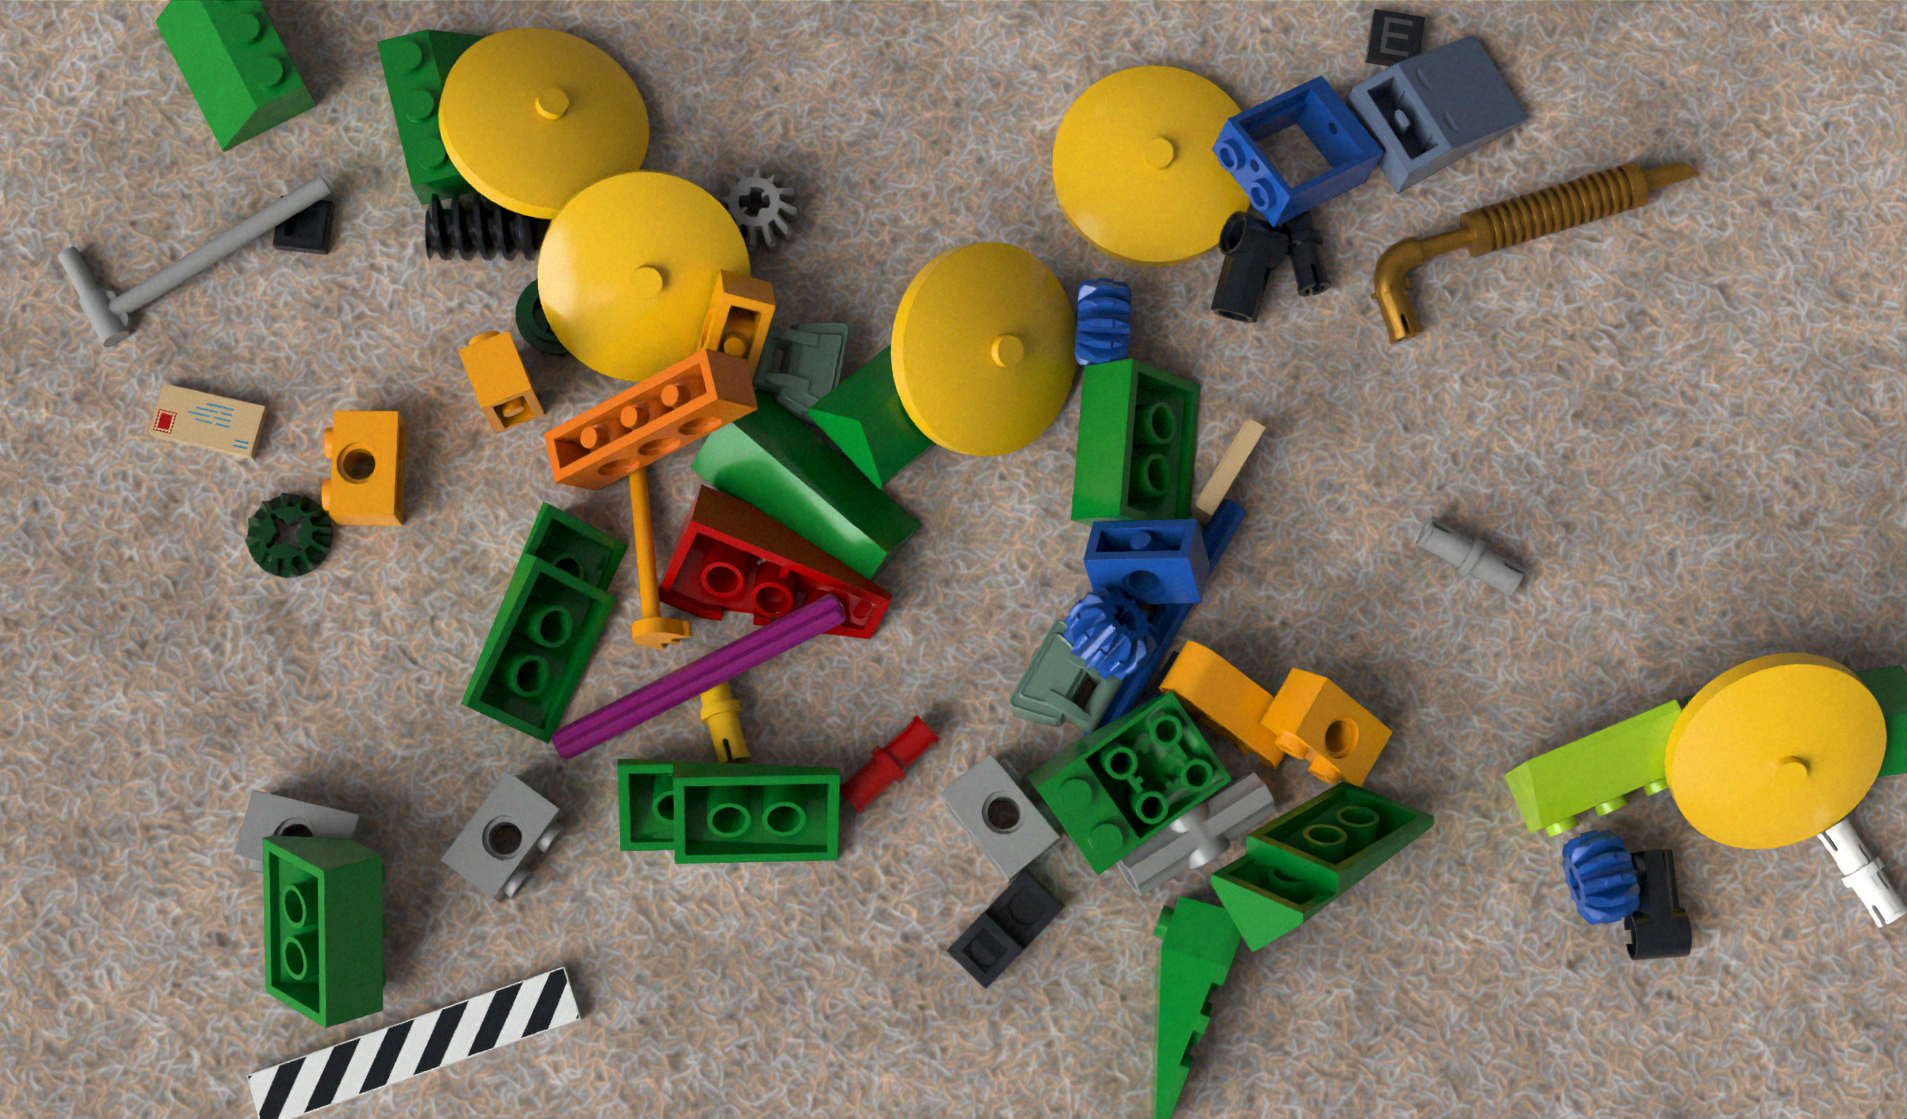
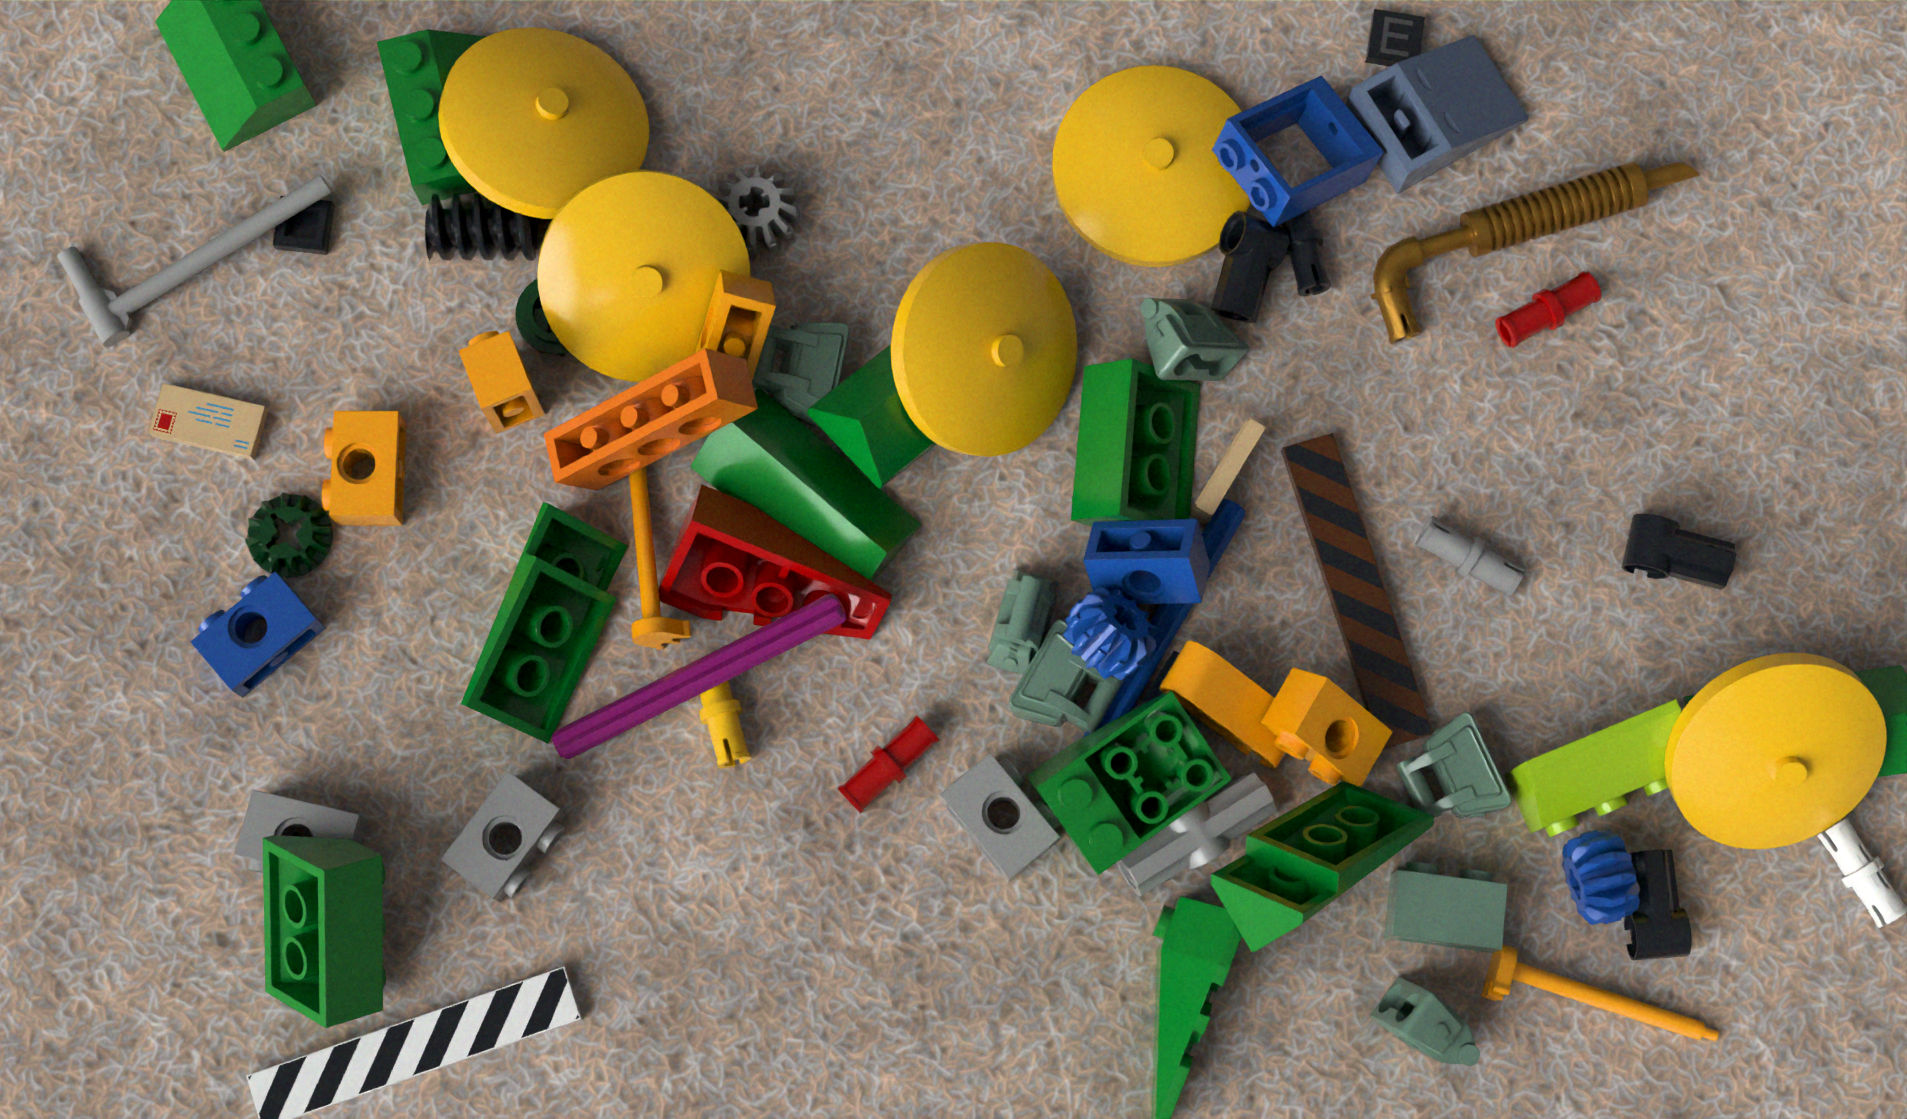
(288, 630): none -> blue brick
(729, 811): green slope -> none
(1005, 928): black slope -> none
(1022, 620): none -> sand green piece
(1102, 321): blue gear -> none
(1189, 340): none -> sand green piece
(1356, 588): none -> tile
(1426, 1023): none -> sand green piece
(1446, 909): none -> sand green brick
(1462, 770): none -> sand green piece
(1505, 968): none -> light orange piece
(1548, 309): none -> red pin
(1665, 550): none -> black piece

